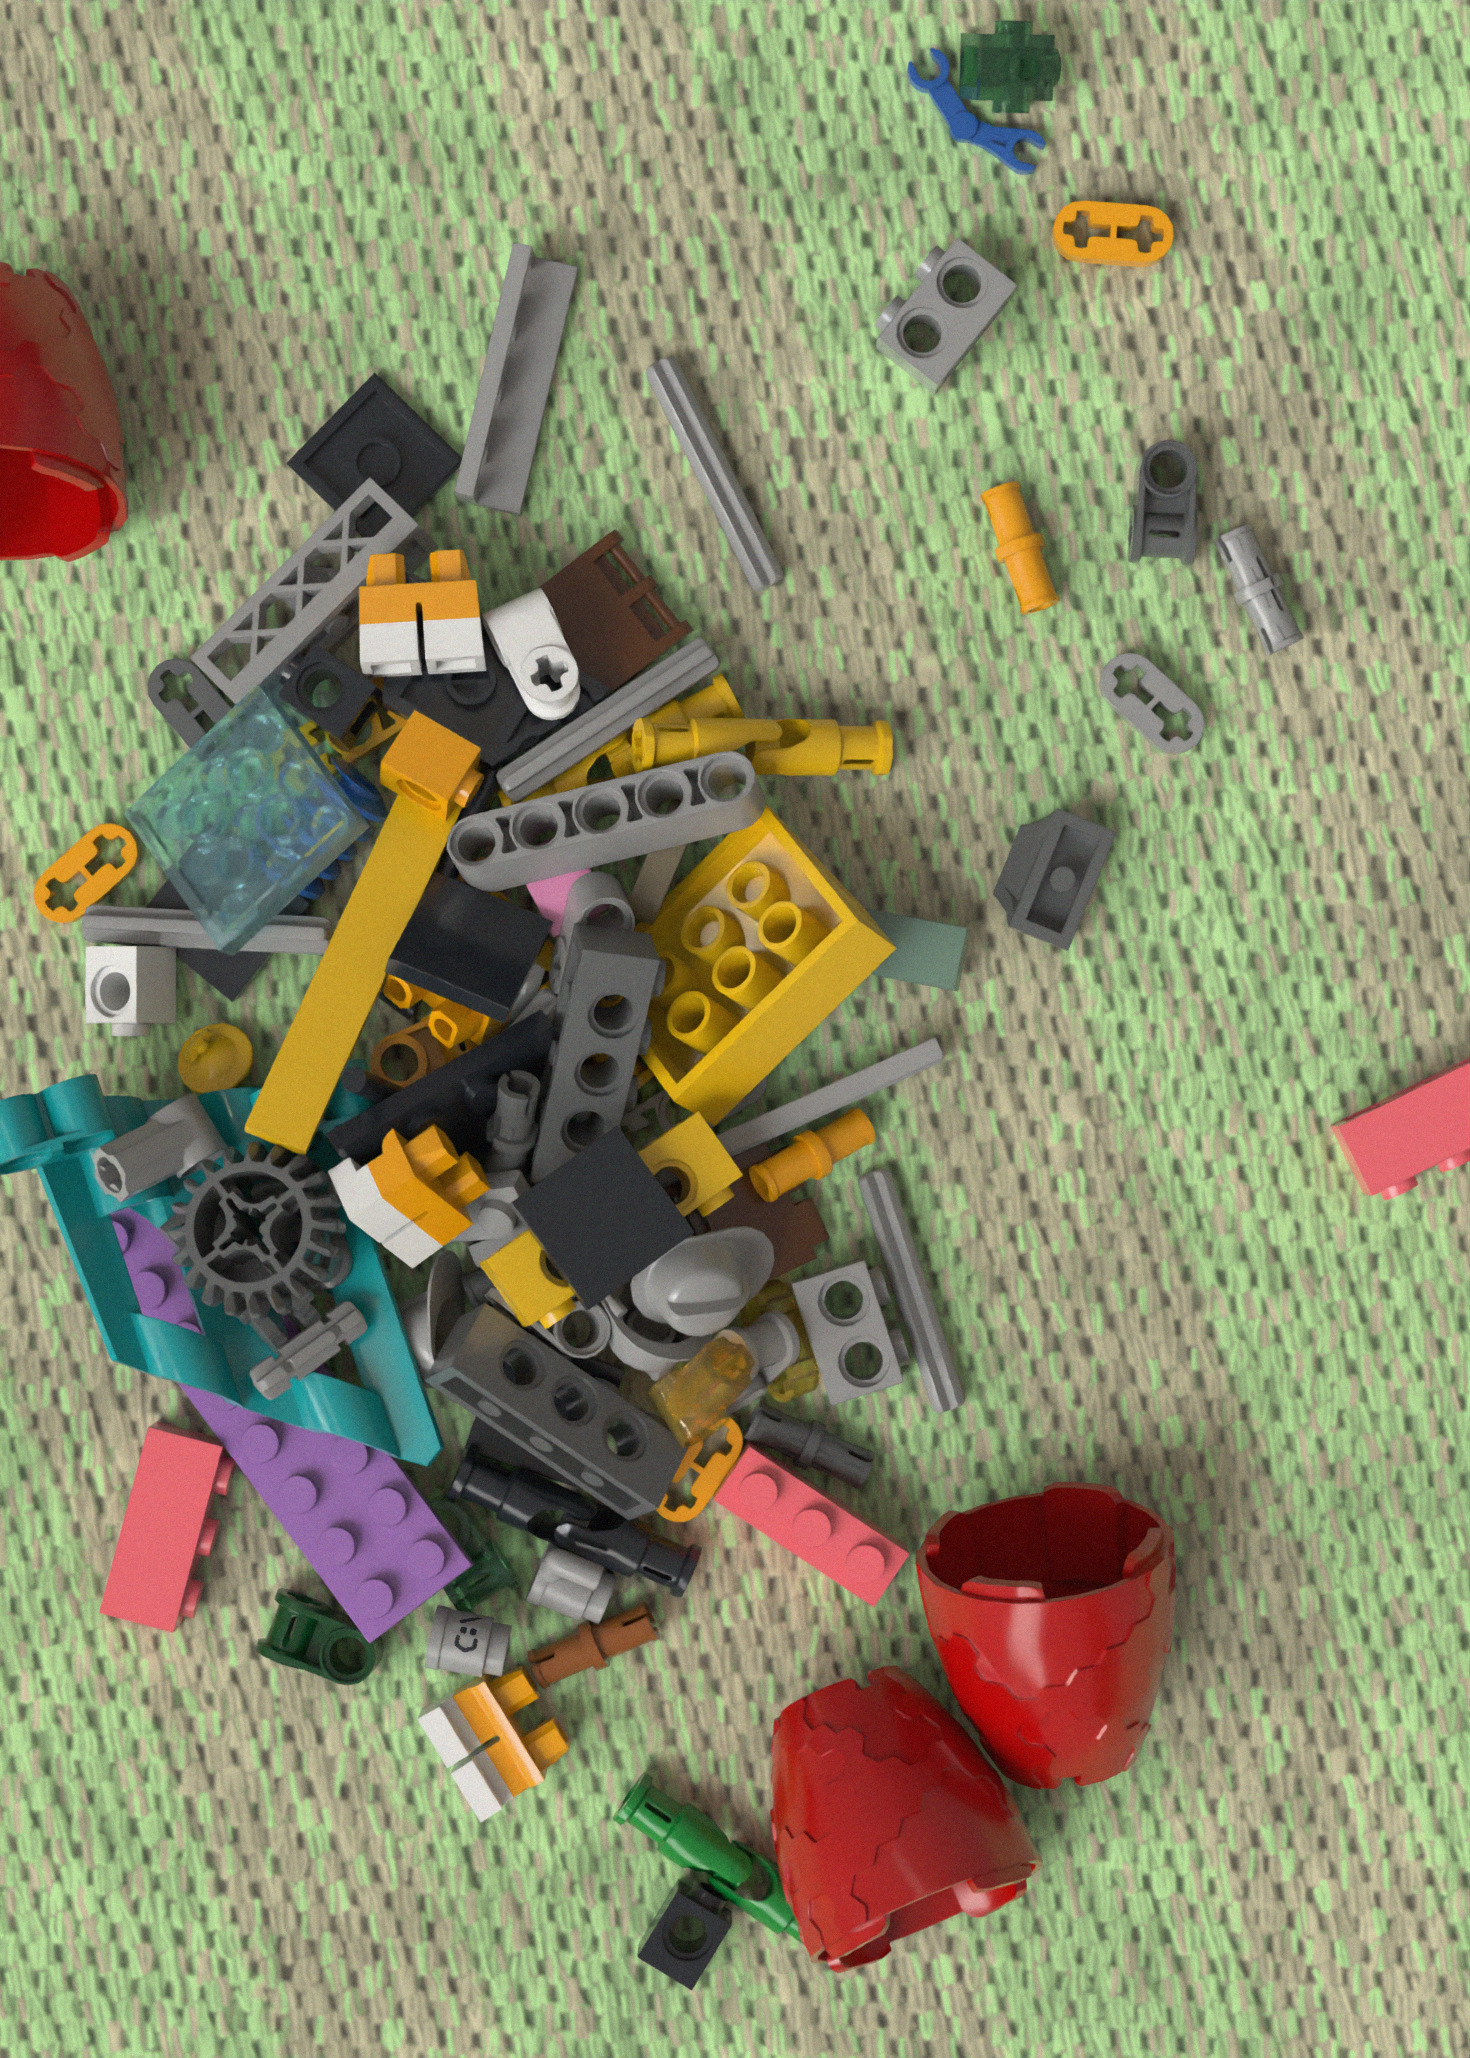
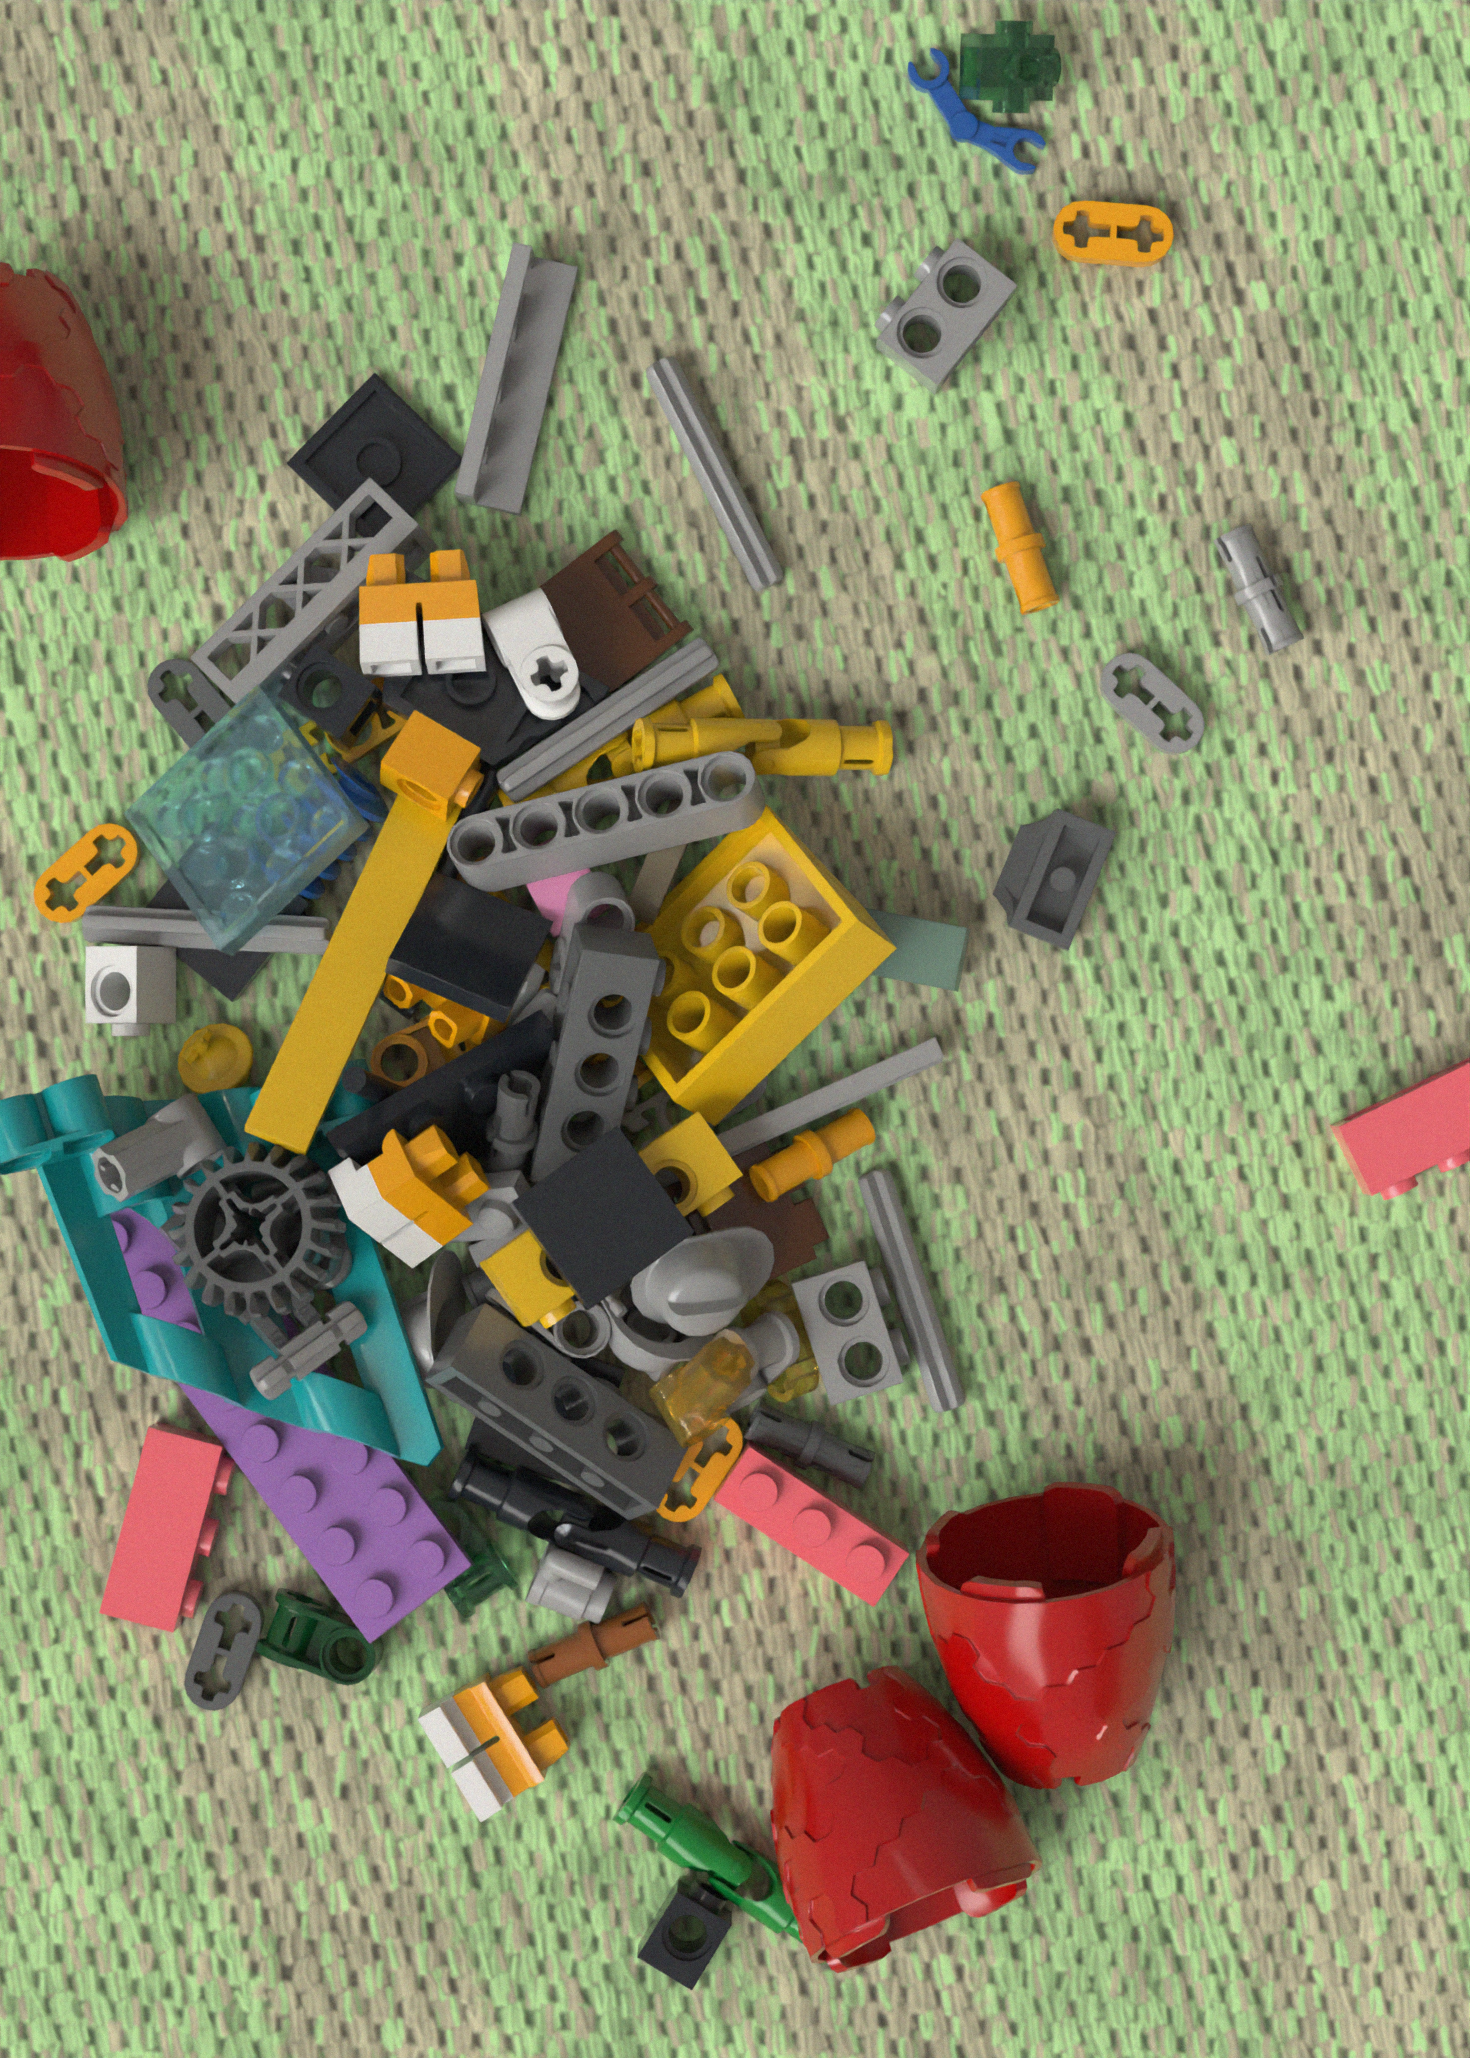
(209, 1645): none -> dark grey beam
(467, 1643): light grey piece -> none
(1164, 509): dark grey piece -> none

